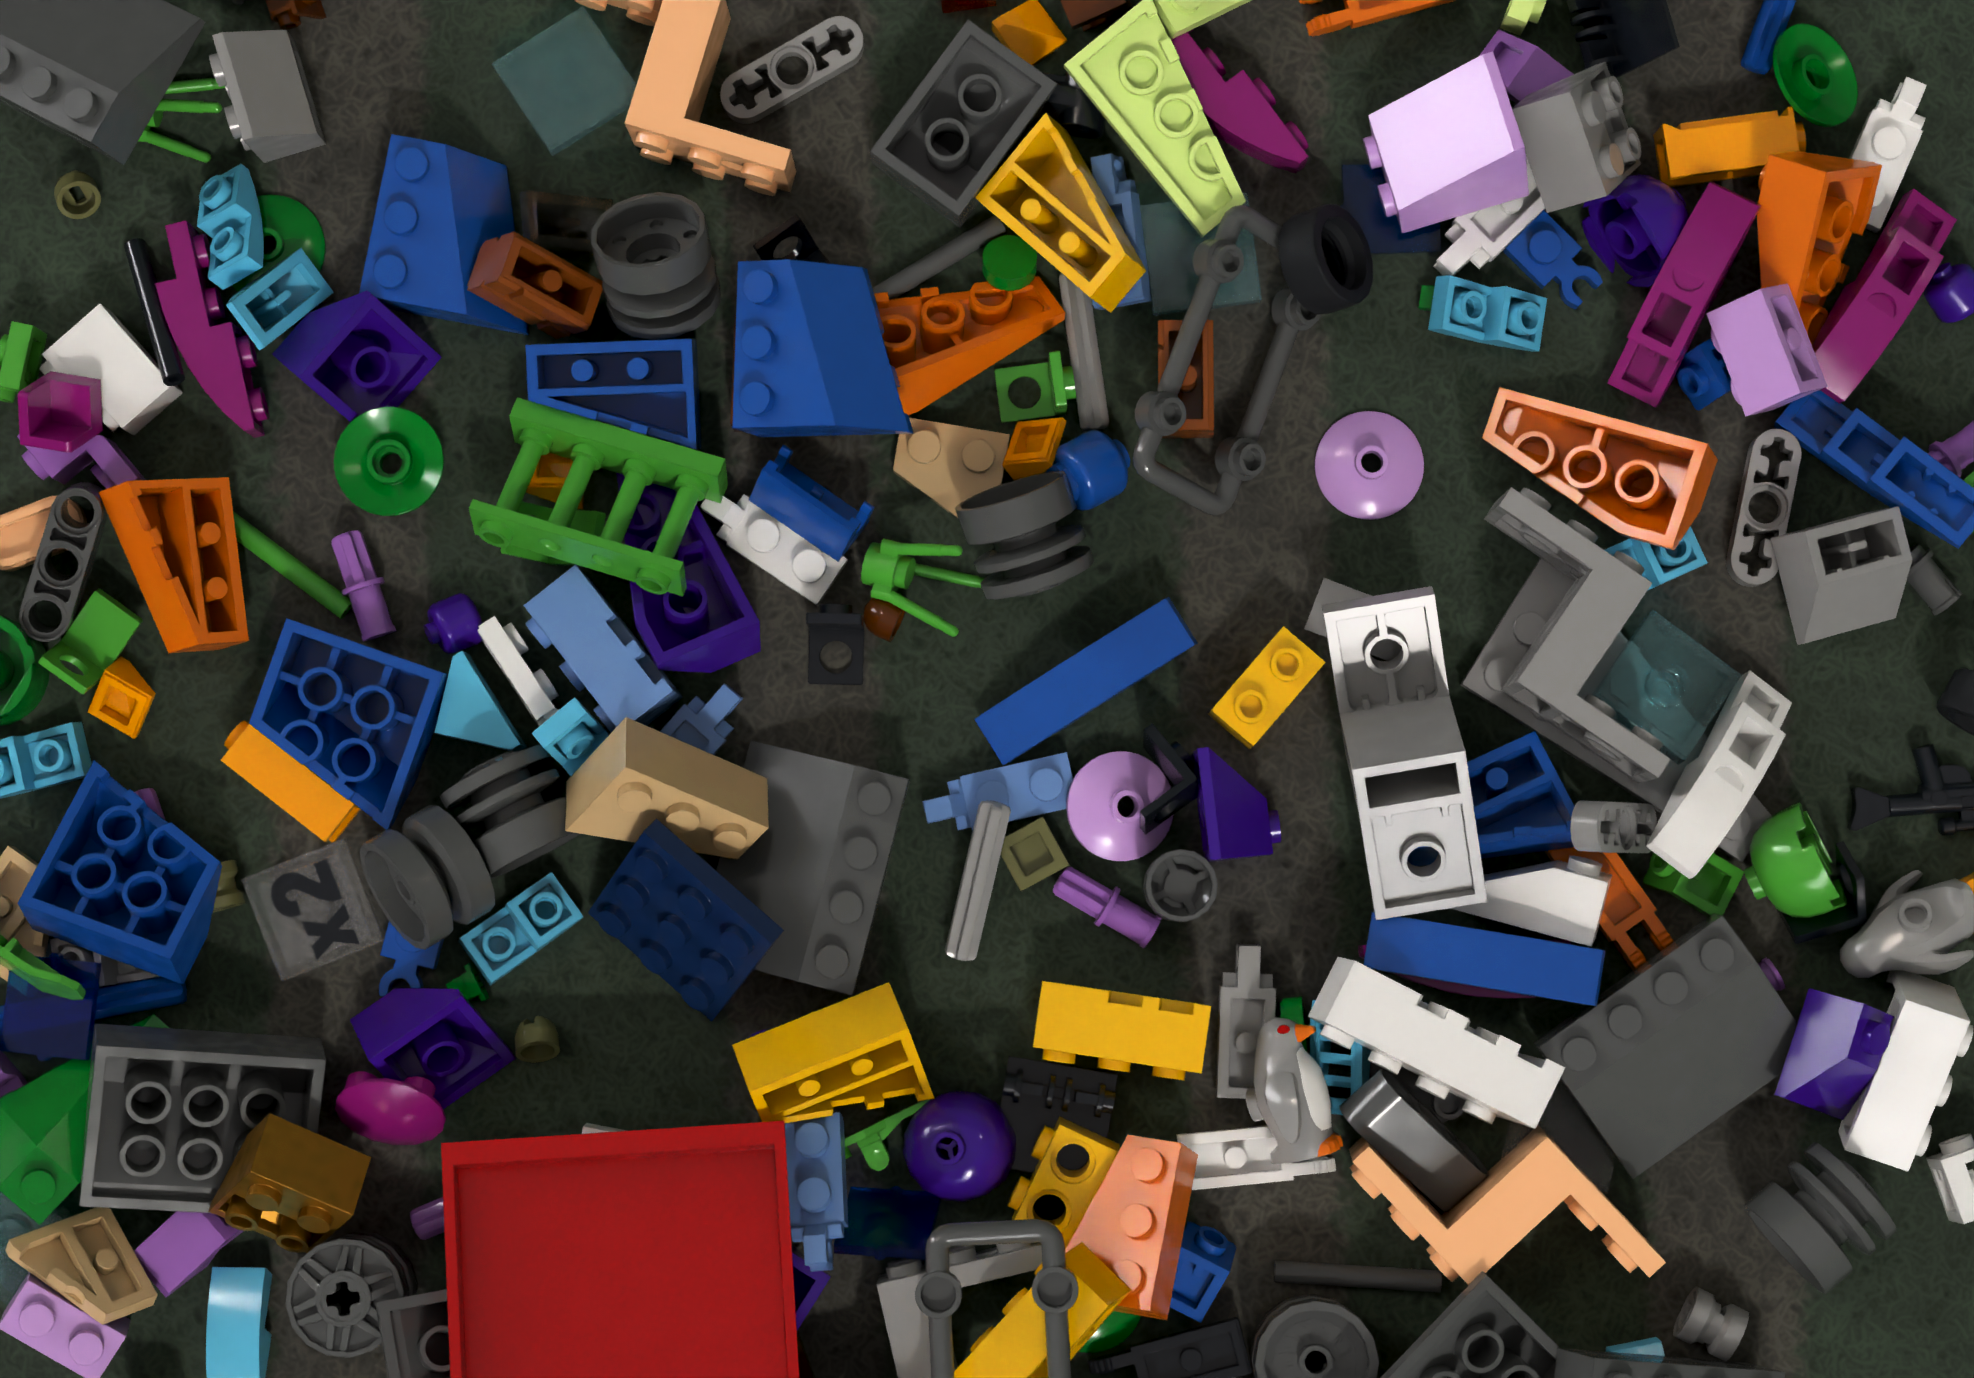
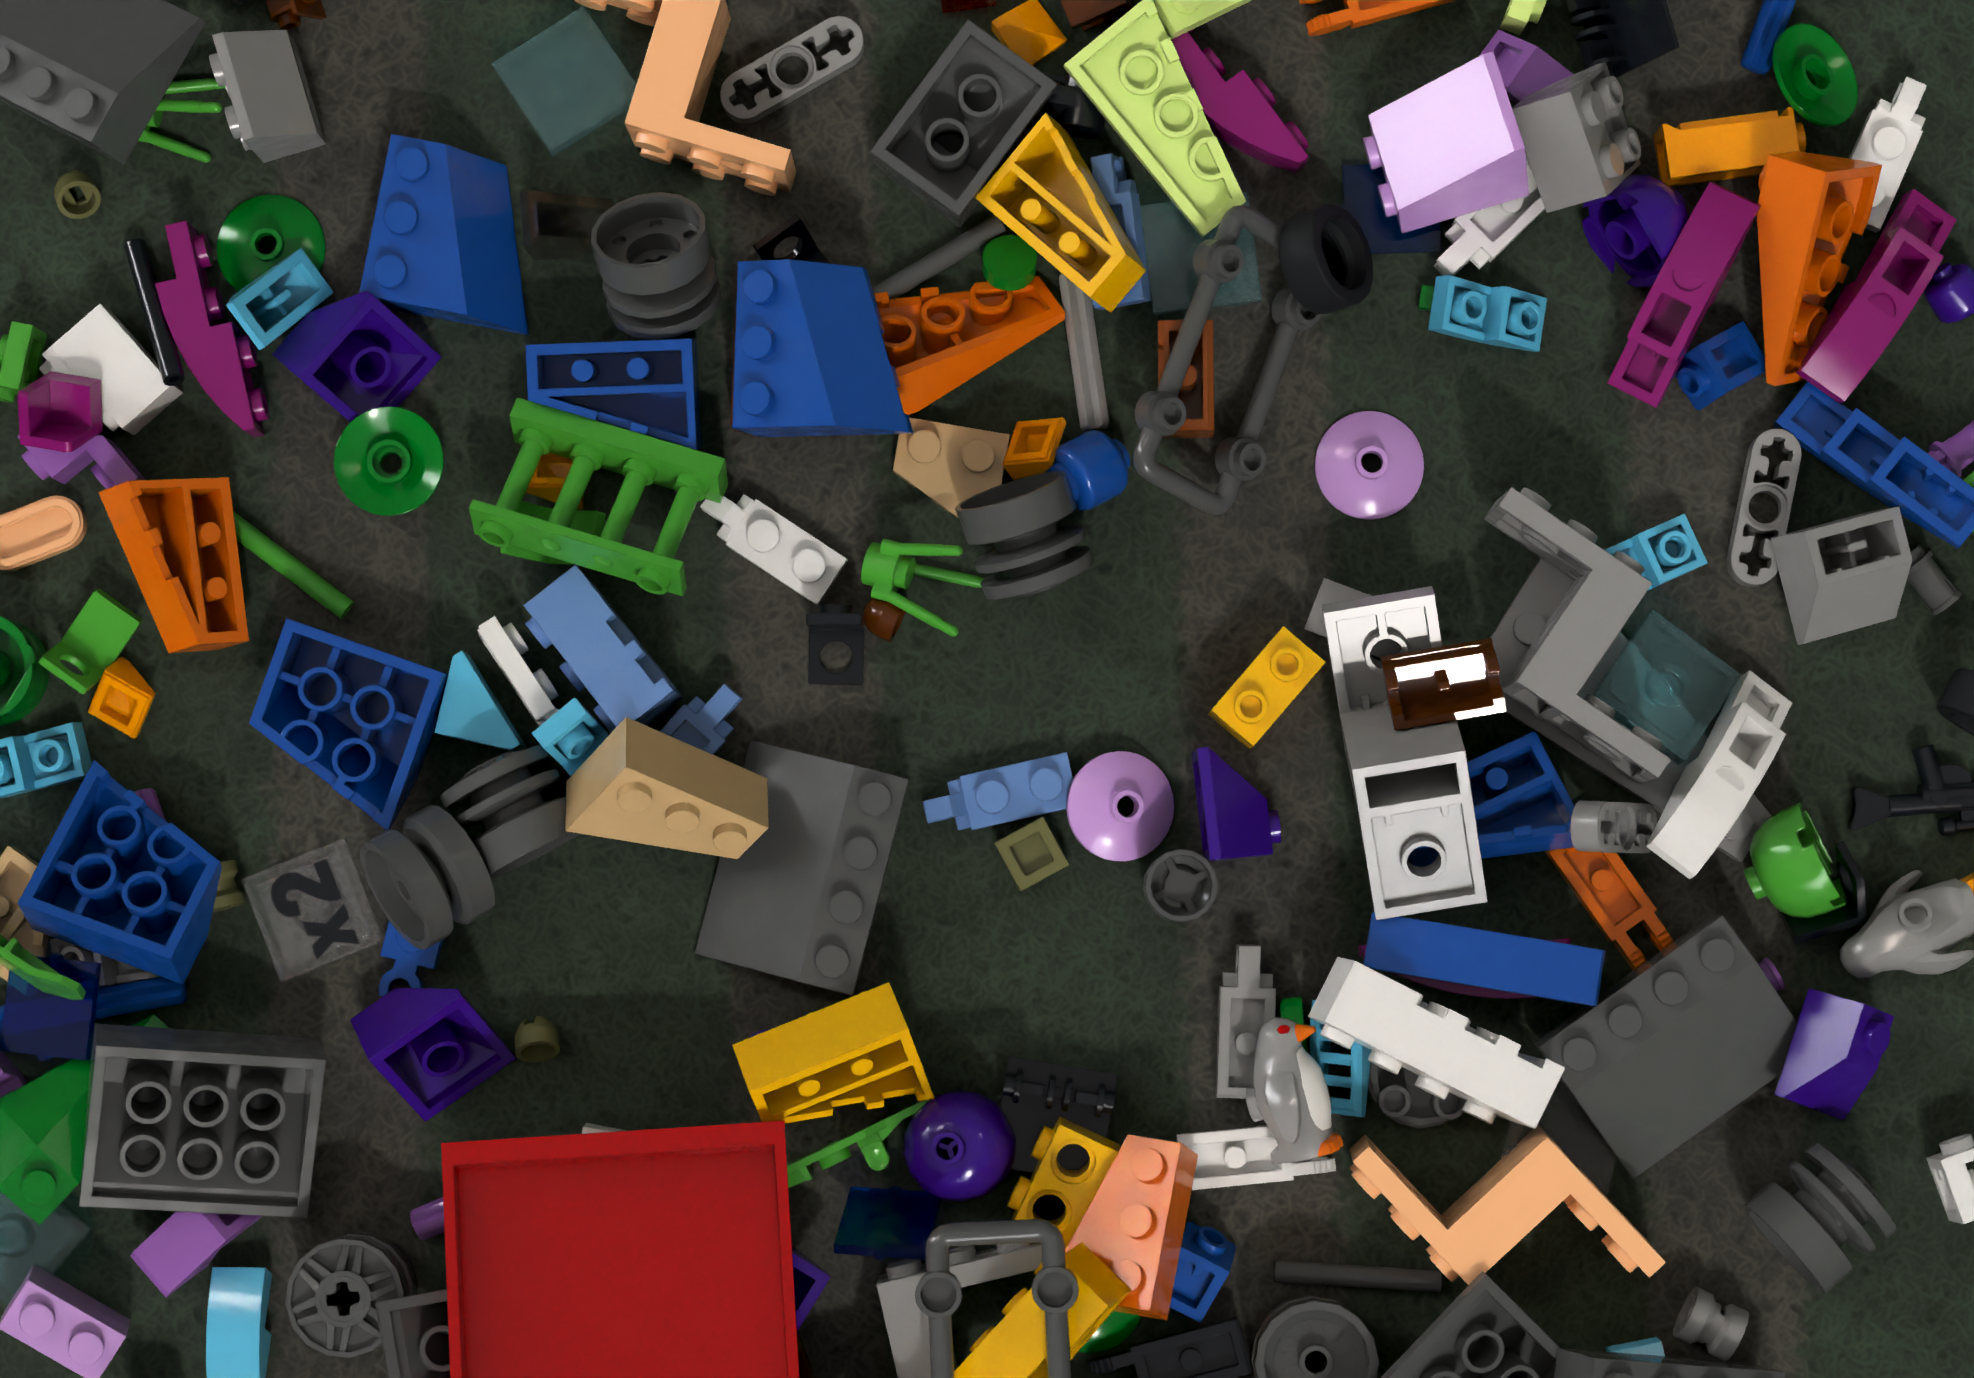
(45, 580): dark grey beam -> none
(87, 1264): tan wing -> none
(234, 222): medium azure slope -> none
(288, 783): light orange window -> none
(291, 1185): pearl gold slope -> none
(362, 585): medium lavender axle -> none
(390, 1109): magenta dish -> none
(453, 623): dark purple piece -> none
(470, 984): green piece -> none
(520, 928): medium azure slope -> none
(535, 285): dark orange brick -> none
(684, 920): dark blue plate -> none
(713, 618): dark purple wedge -> none
(808, 506): blue hinge -> none
(817, 1186): medium blue hinge -> none
(977, 880): light grey axle -> none
(1055, 384): bright green bracket -> none
(1086, 680): blue slope -> none
(1106, 906): medium lavender axle -> none
(1121, 1029): yellow wedge -> none
(1177, 766): black bracket -> none
(1414, 1140): dark grey beam -> none
(1443, 684): none -> reddish brown hinge
(1546, 253): blue plate -> none
(1548, 898): white slope -> none
(1618, 471): orange wedge -> none
(1706, 892): bright green bracket -> none
(1766, 349): lavender brick -> none
(1913, 1072): white wedge -> none

